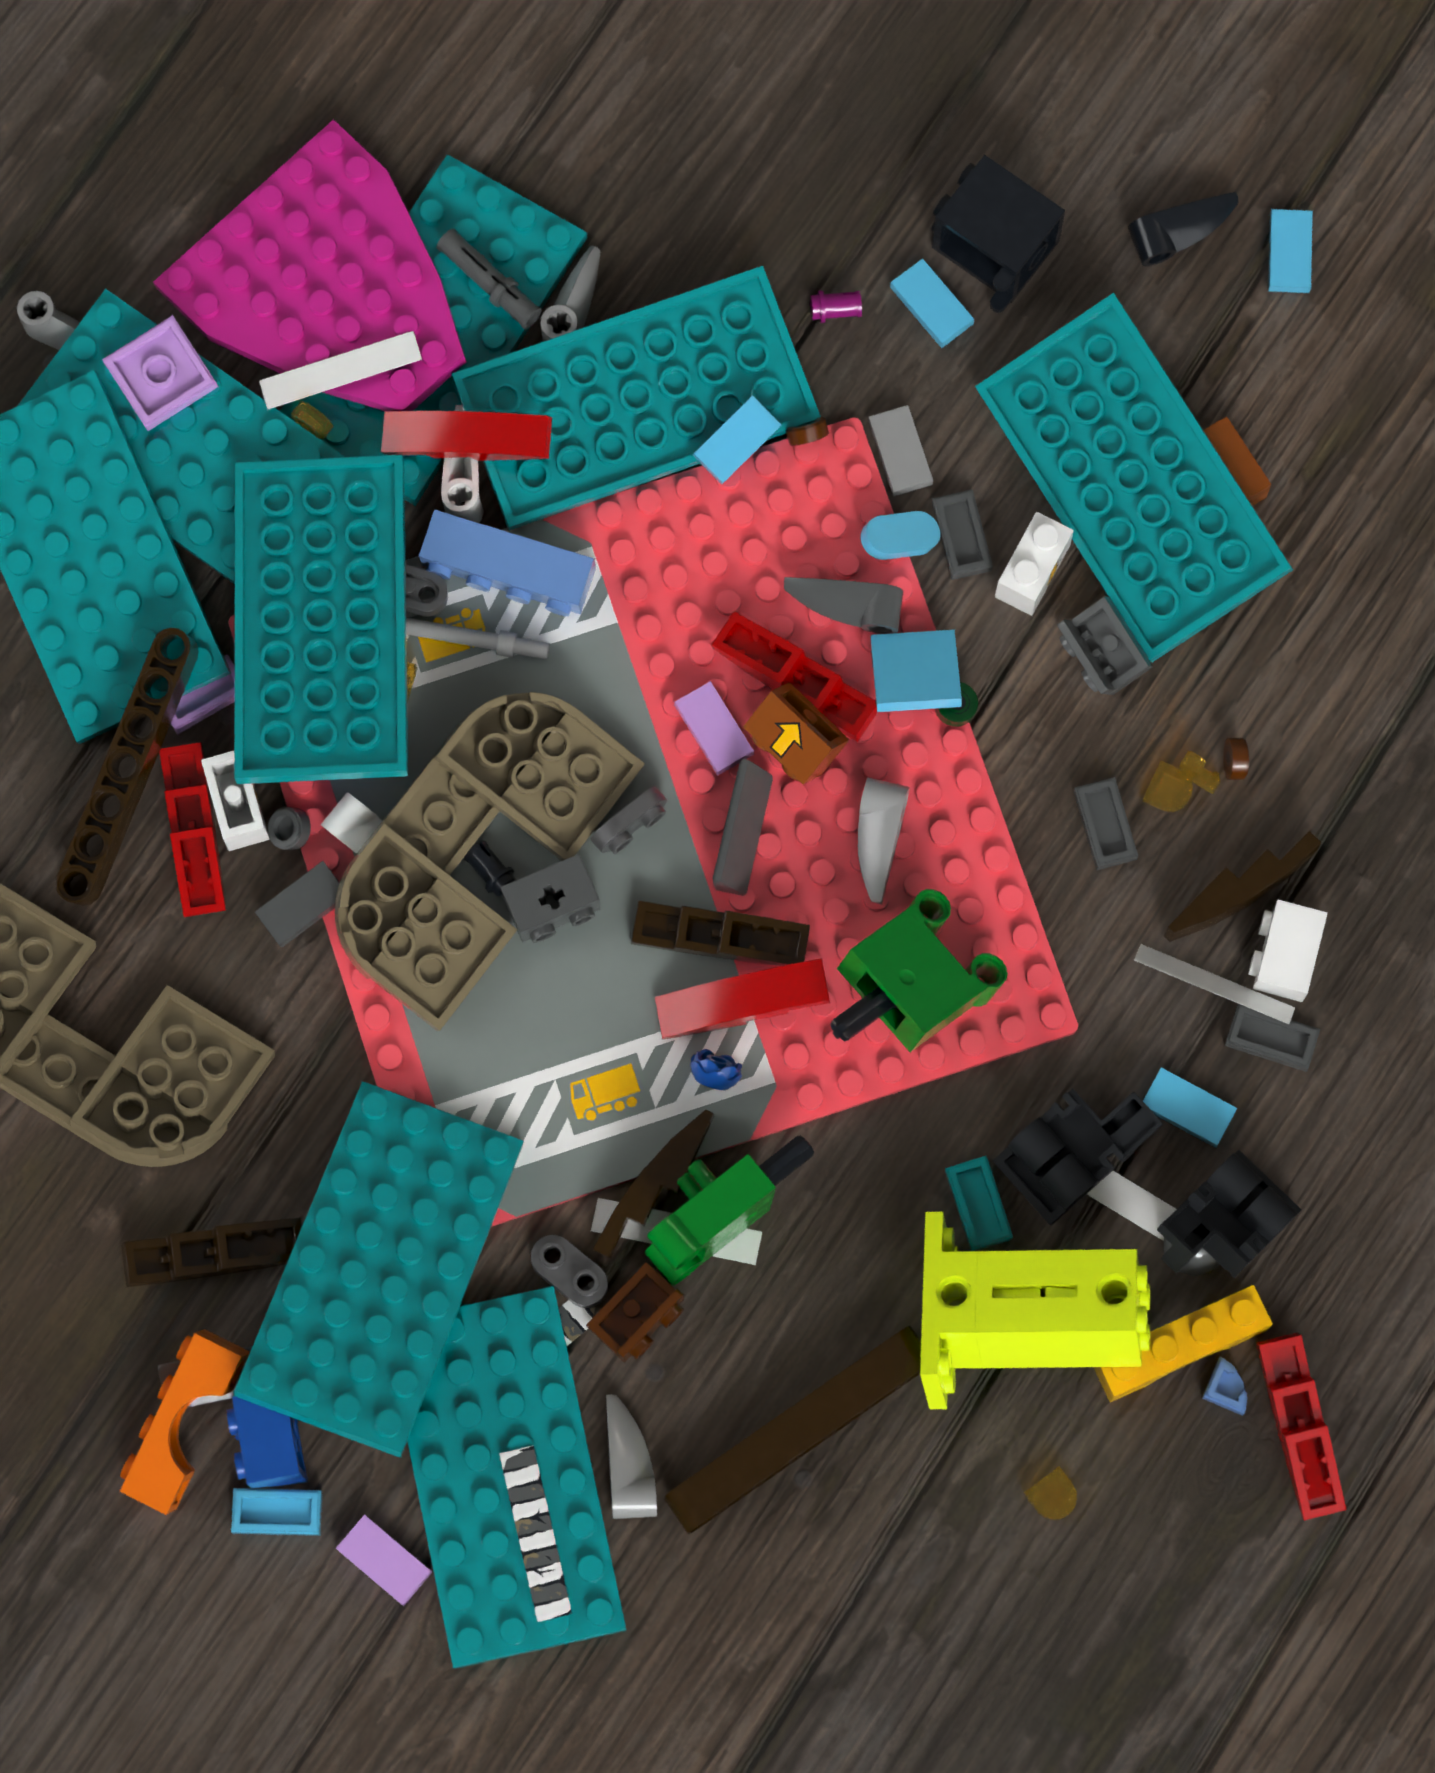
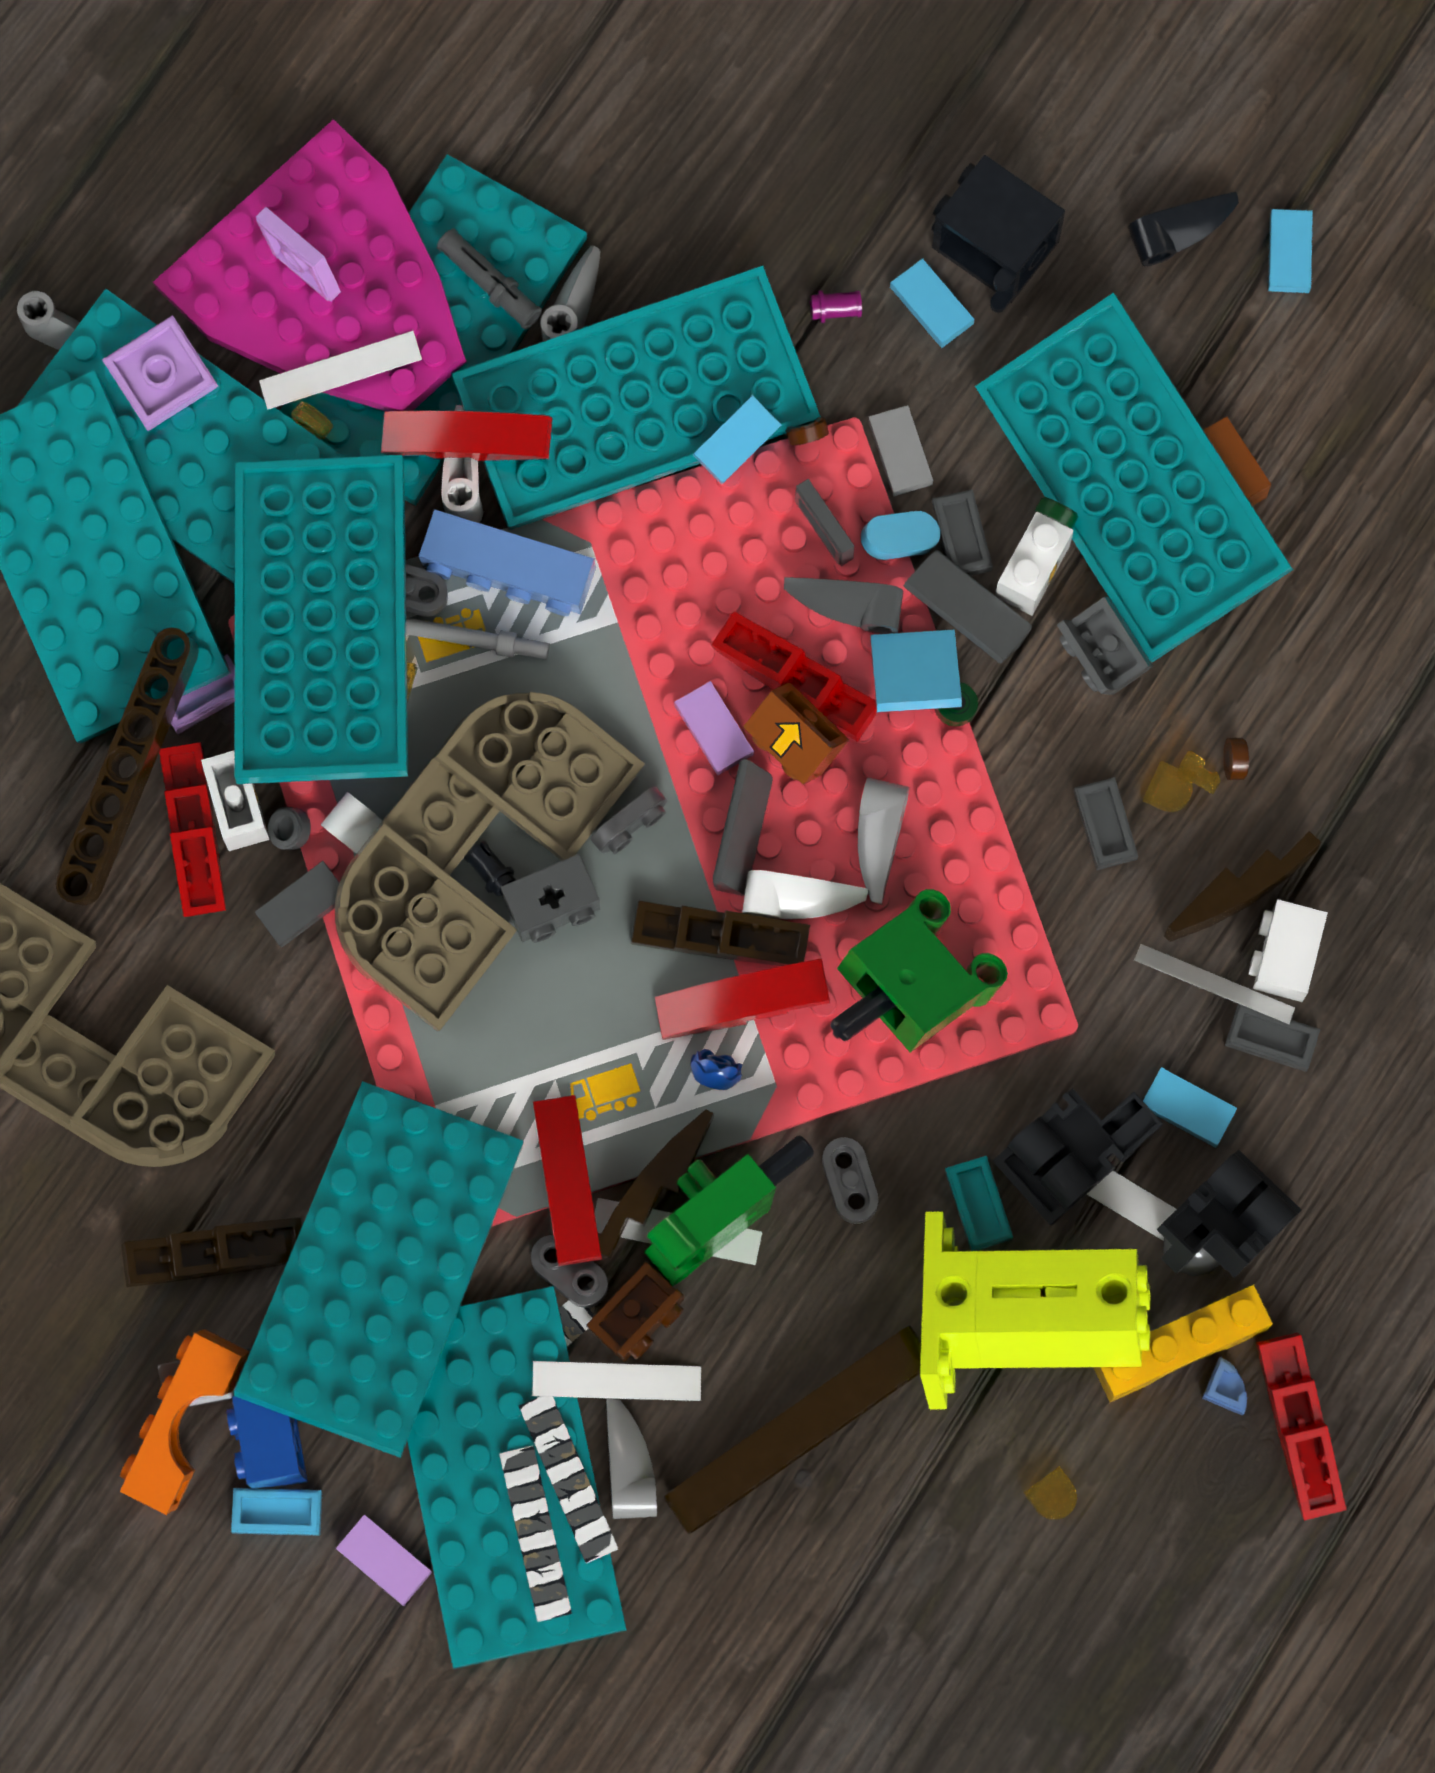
(298, 254): none -> lavender tile
(567, 1180): none -> red slope
(568, 1478): none -> sticker
(616, 1381): none -> white sticker
(797, 897): none -> white piece
(824, 523): none -> dark grey tile
(850, 1181): none -> flat silver plate
(968, 606): none -> dark grey slope
(1057, 512): none -> dark green tile

